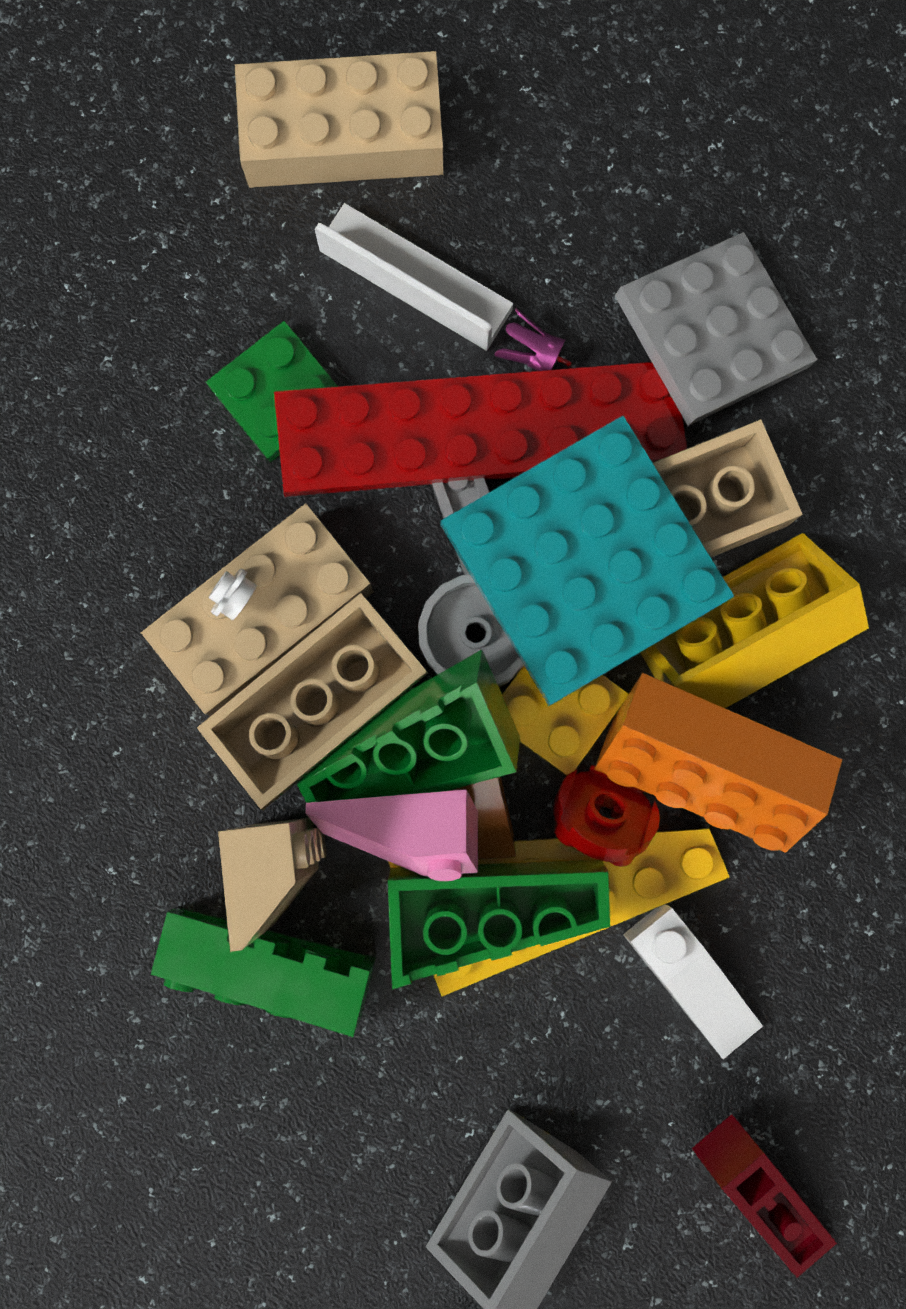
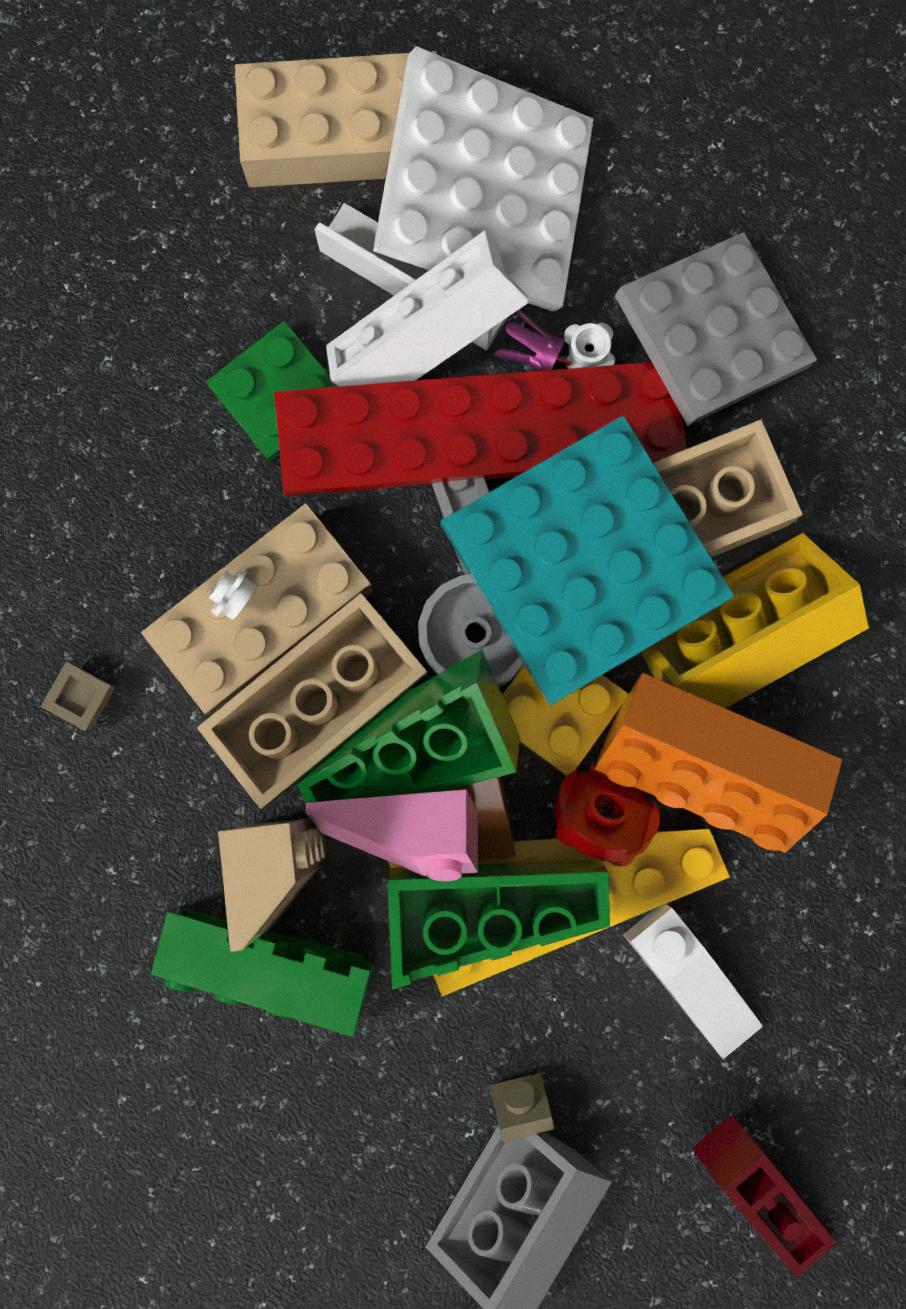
(78, 696): none -> dark tan plate
(428, 319): none -> white panel
(478, 160): none -> white plate
(521, 1107): none -> dark tan plate
(594, 334): none -> white plate

